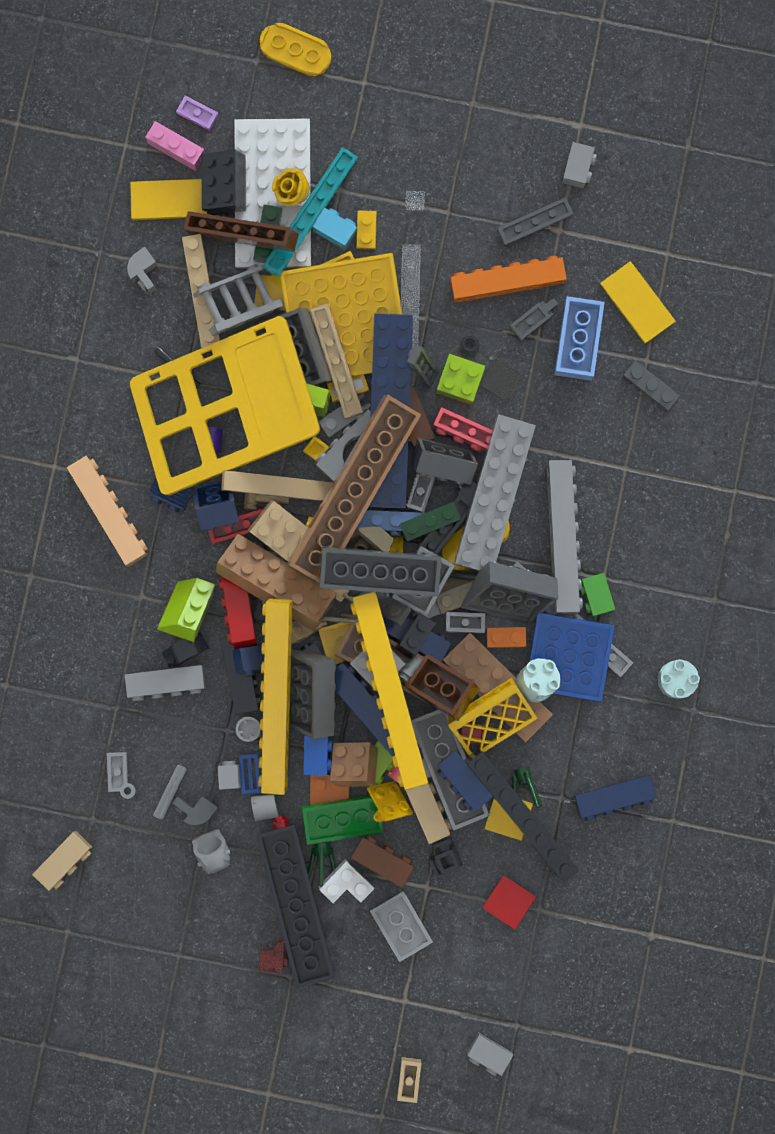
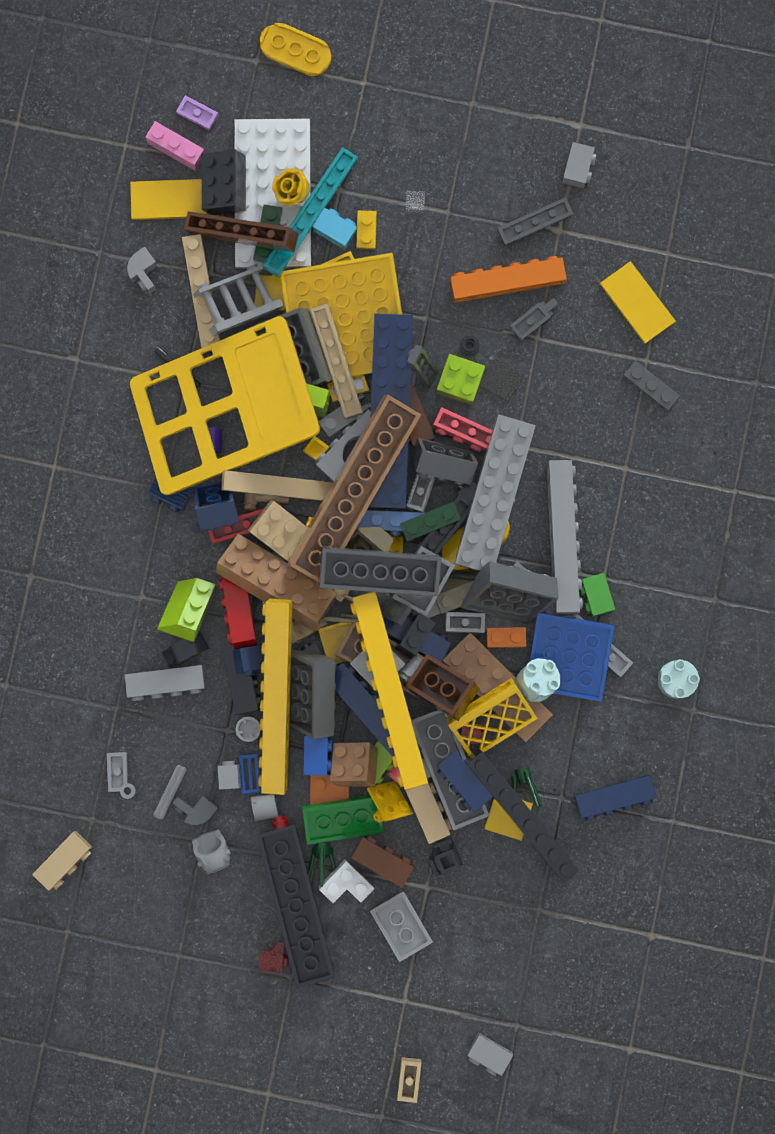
(107, 511): light nougat brick -> none
(411, 286): clear tile -> none
(509, 902): red tile -> none
(579, 338): light blue brick -> none

